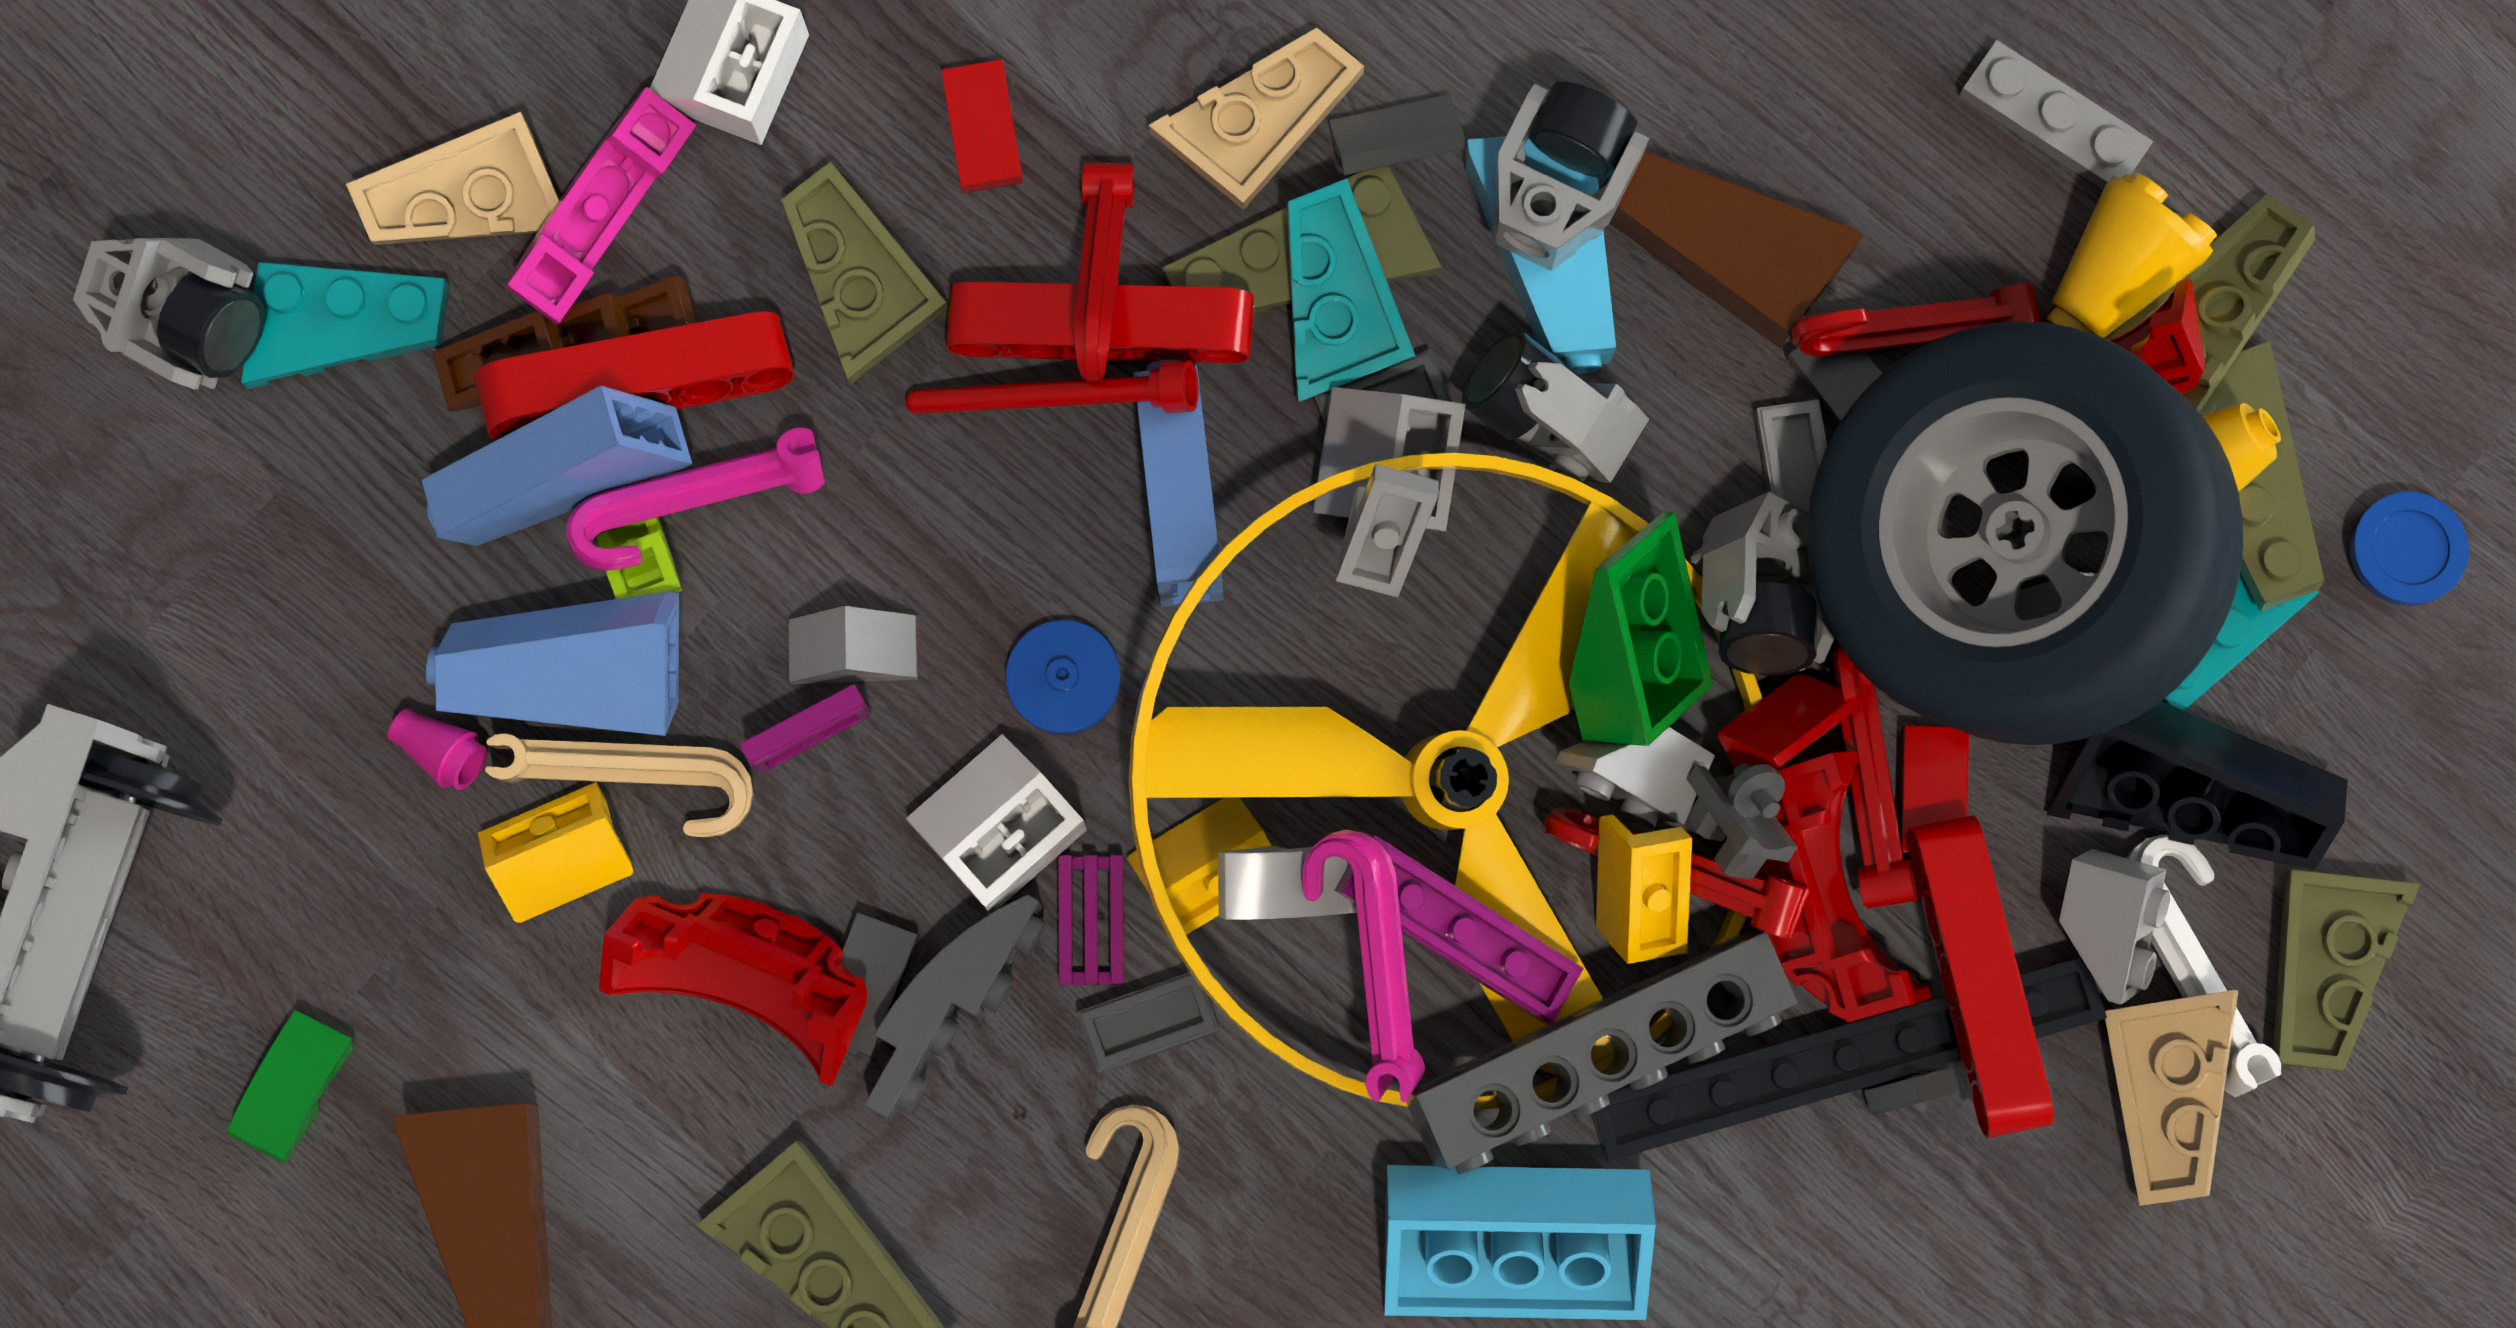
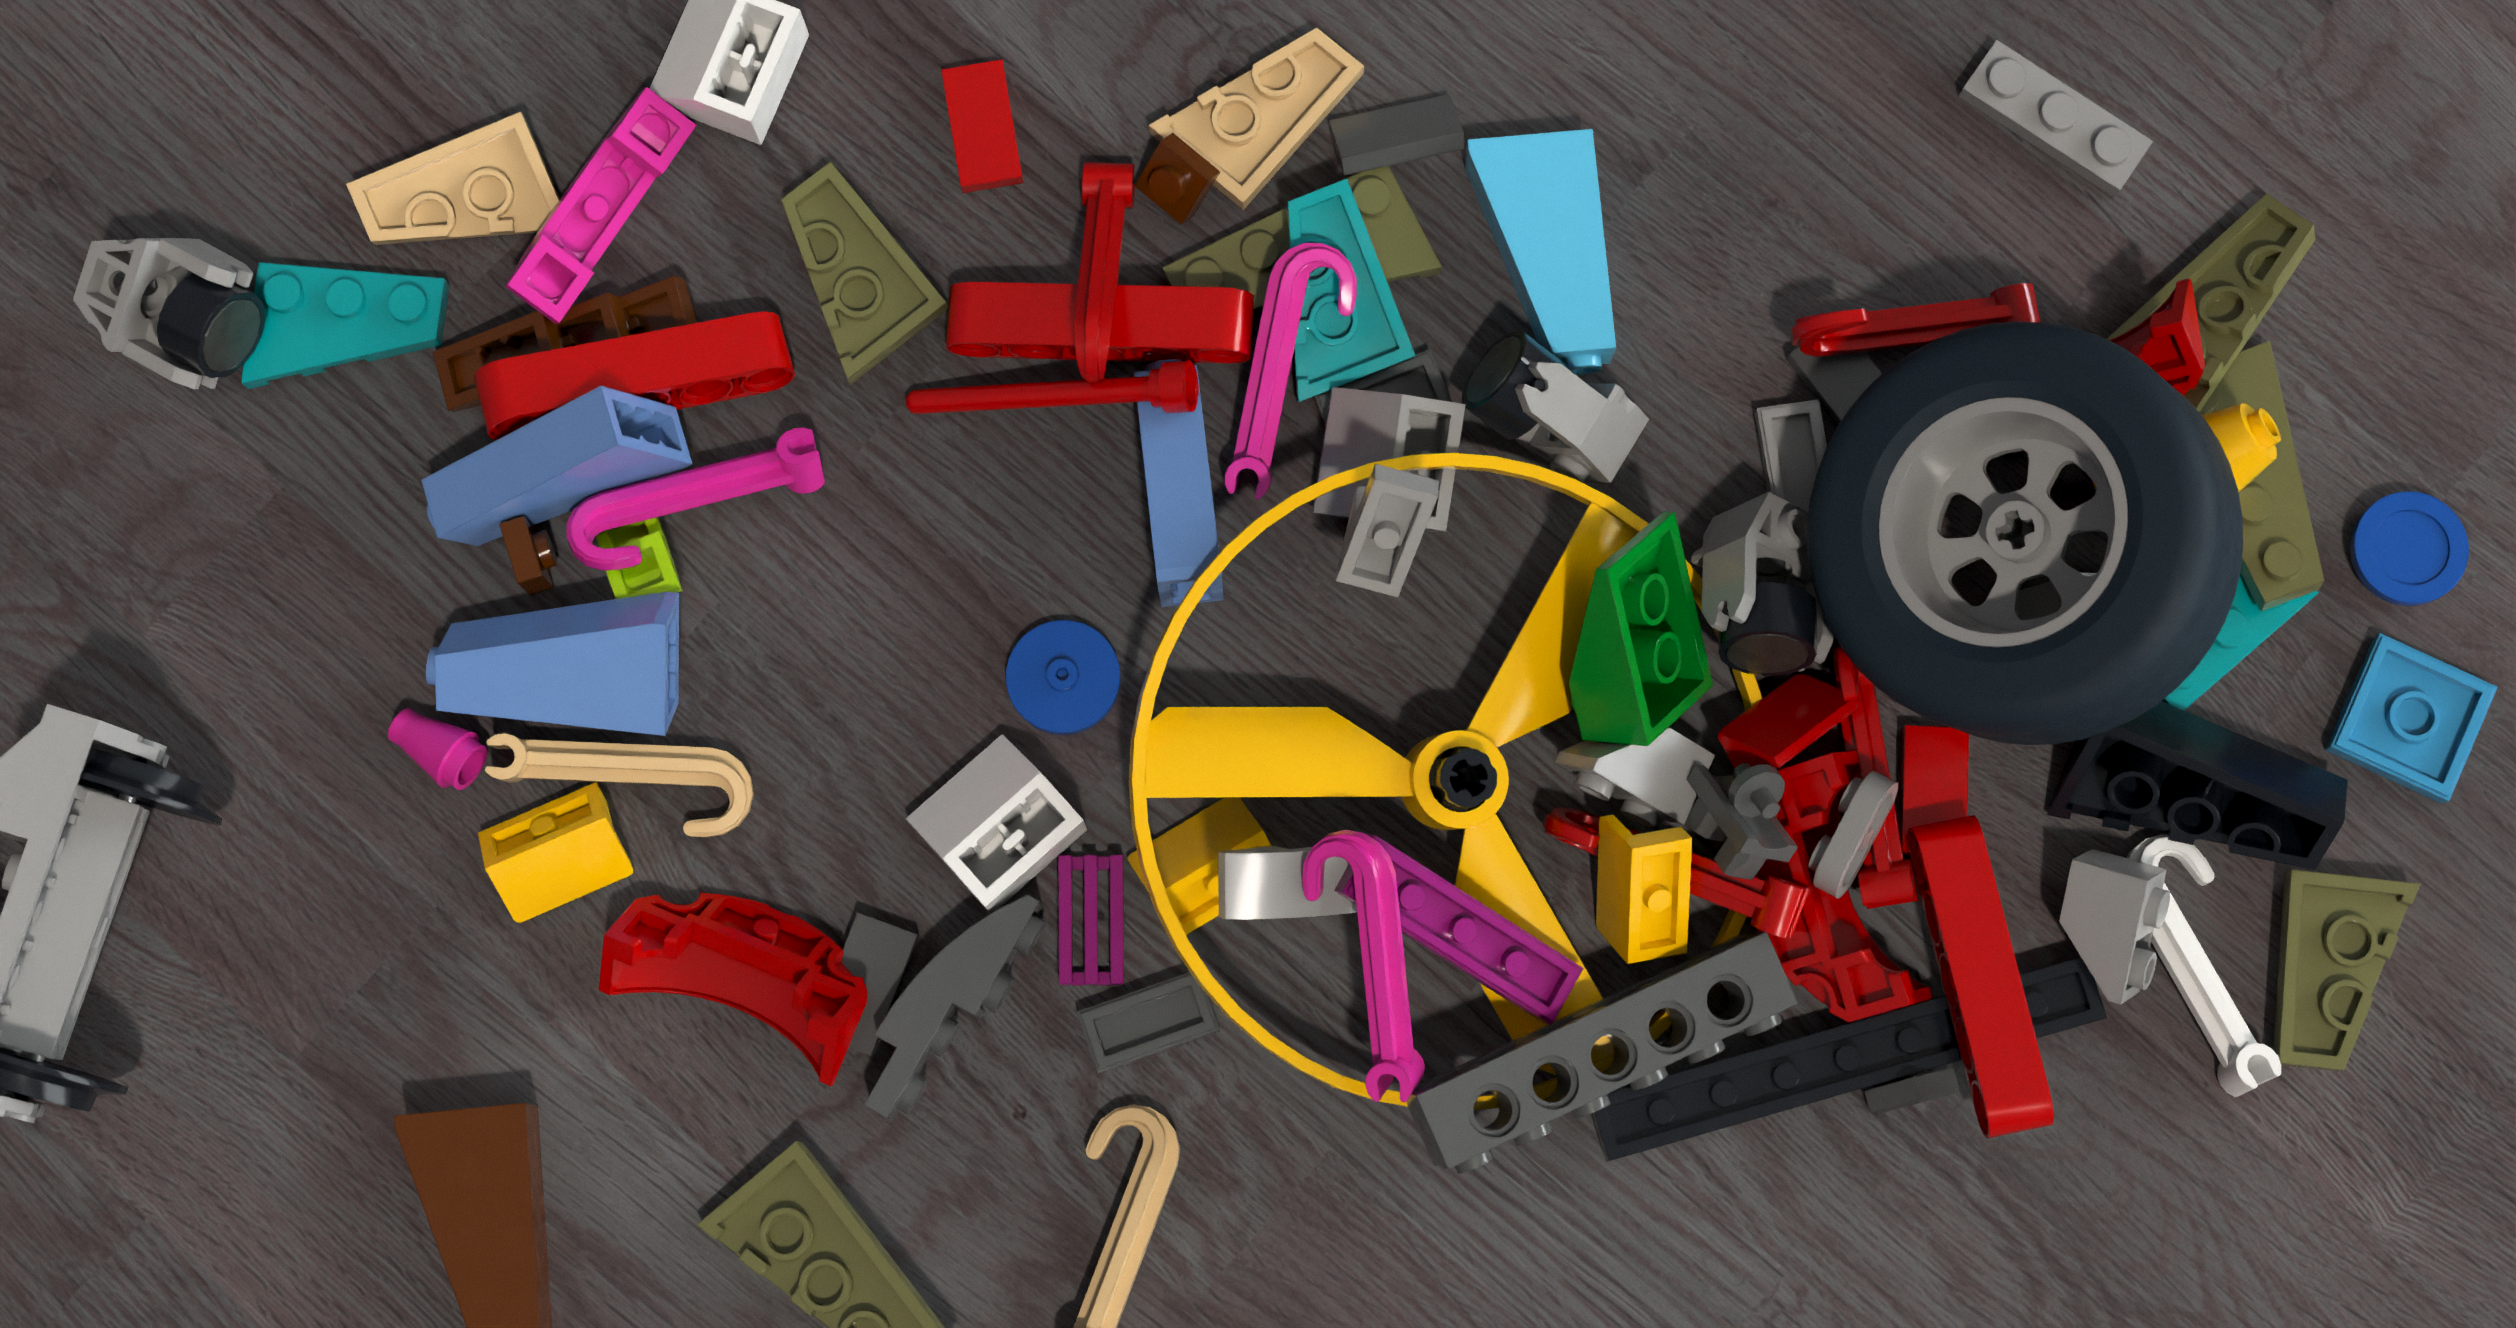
(288, 1087): green slope -> none
(529, 554): none -> reddish brown plate
(805, 729): magenta tile -> none
(852, 646): light grey slope -> none
(1177, 178): none -> reddish brown plate
(1275, 354): none -> dark pink piece
(1518, 1242): medium azure slope -> none
(1581, 133): light grey piece -> none
(1734, 243): reddish brown slope -> none
(1865, 809): none -> light grey plate
(2128, 257): yellow cone -> none
(2171, 1089): tan wing -> none
(2411, 718): none -> dark azure tile

